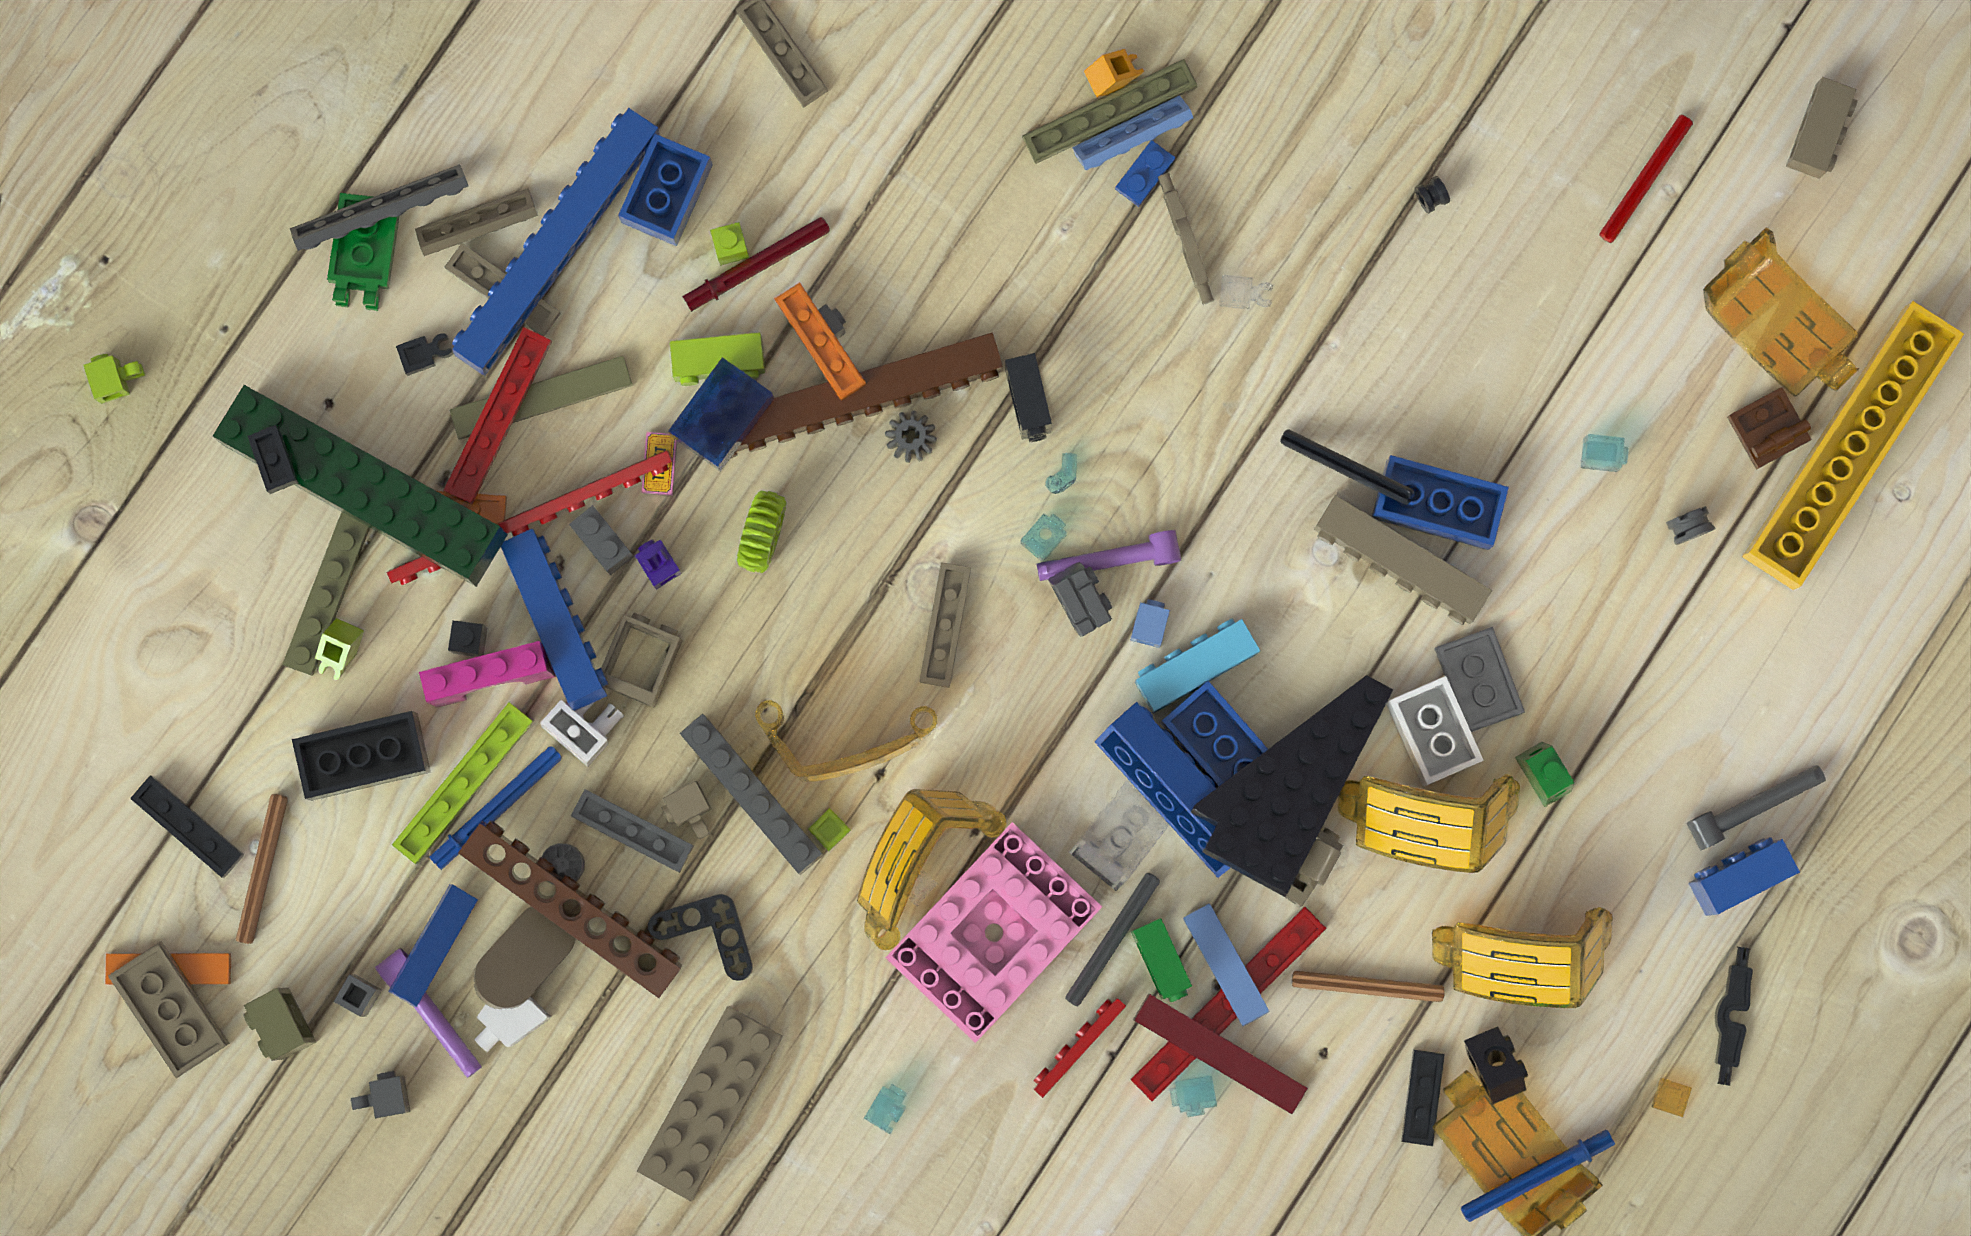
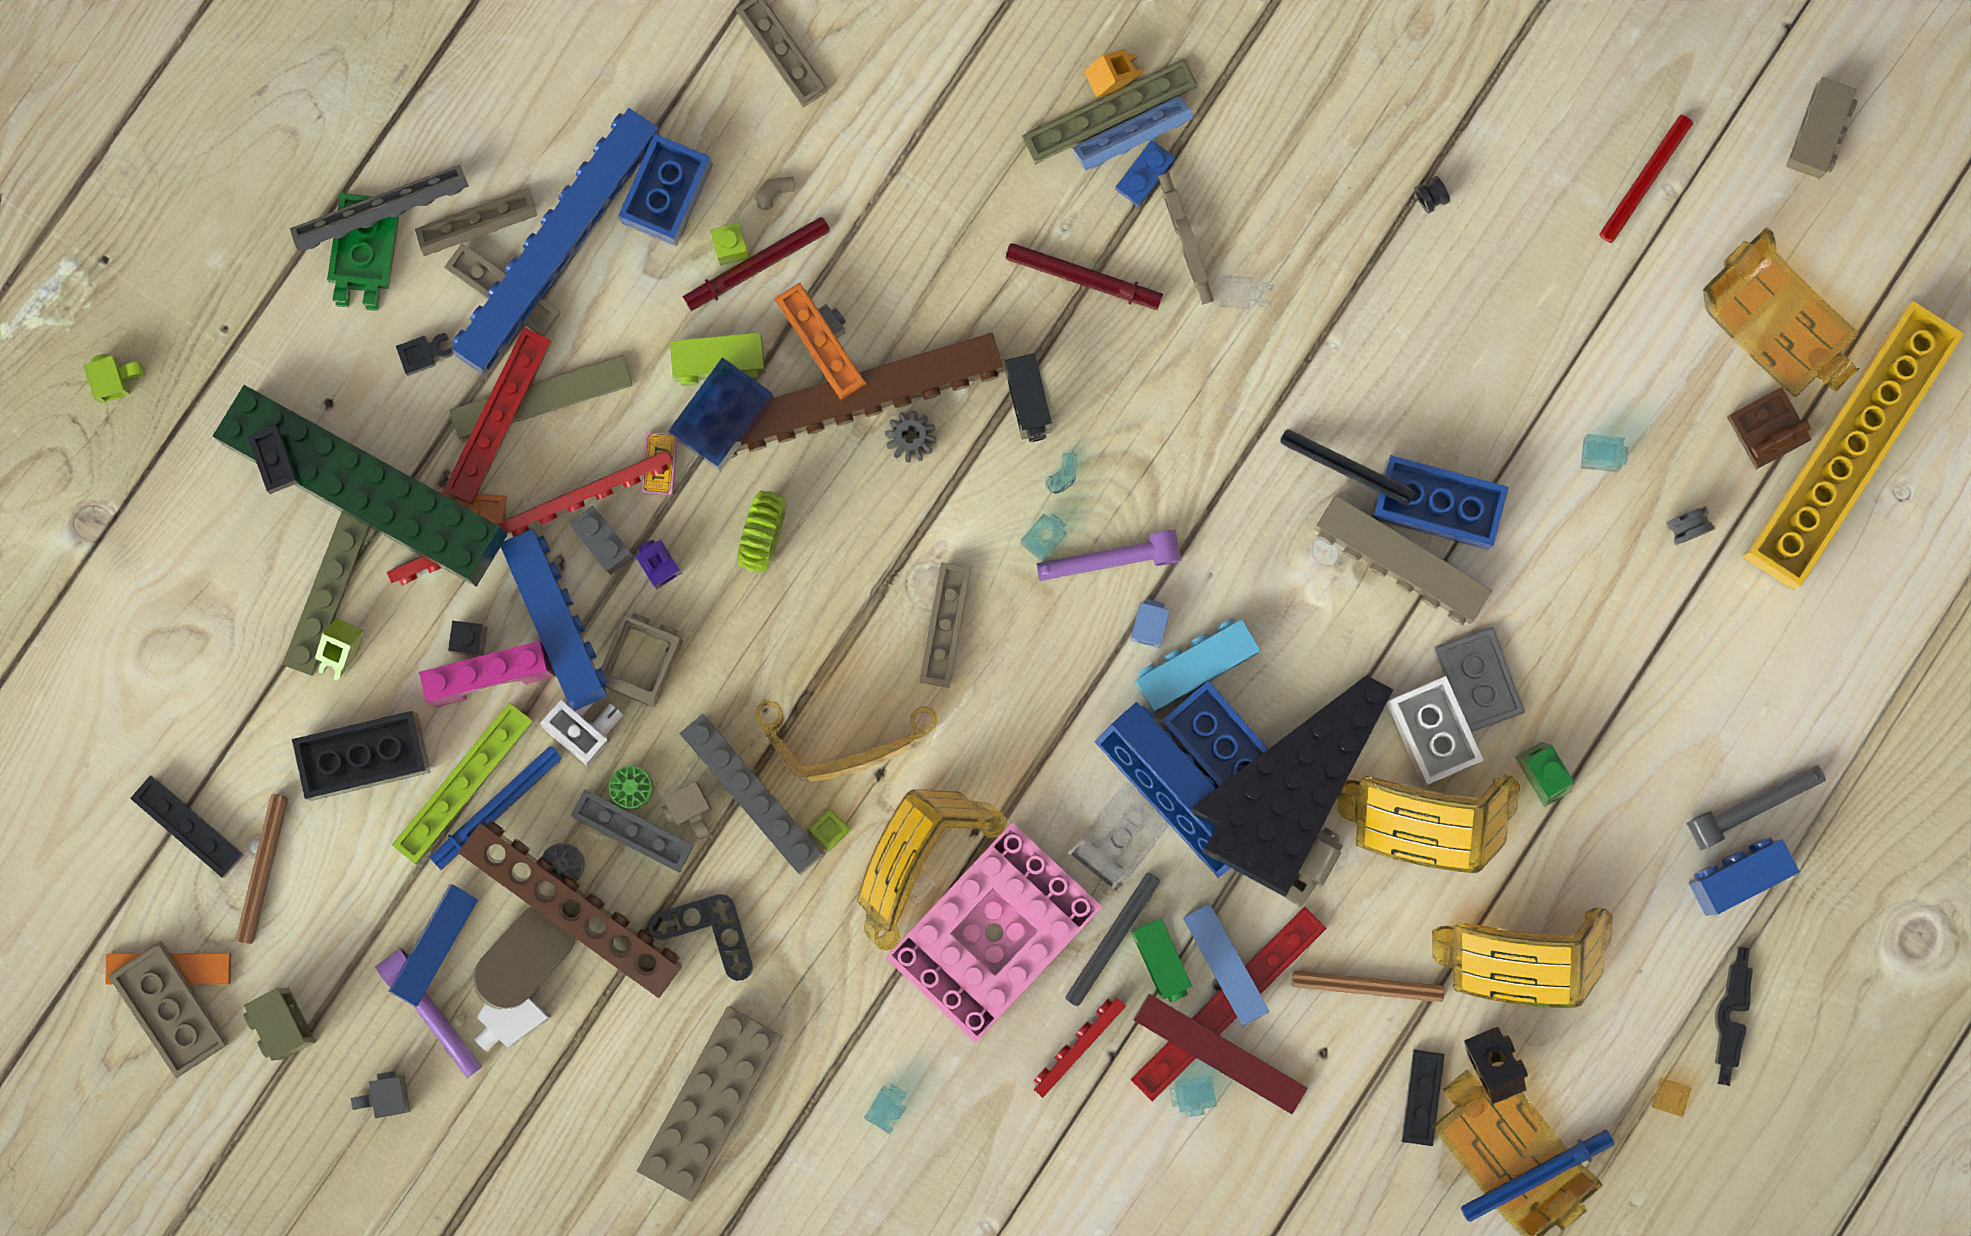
(357, 995): dark grey brick -> none
(631, 787): none -> bright green wheel
(771, 189): none -> dark tan arm
(1080, 598): dark grey brick -> none
(1084, 276): none -> dark red axle

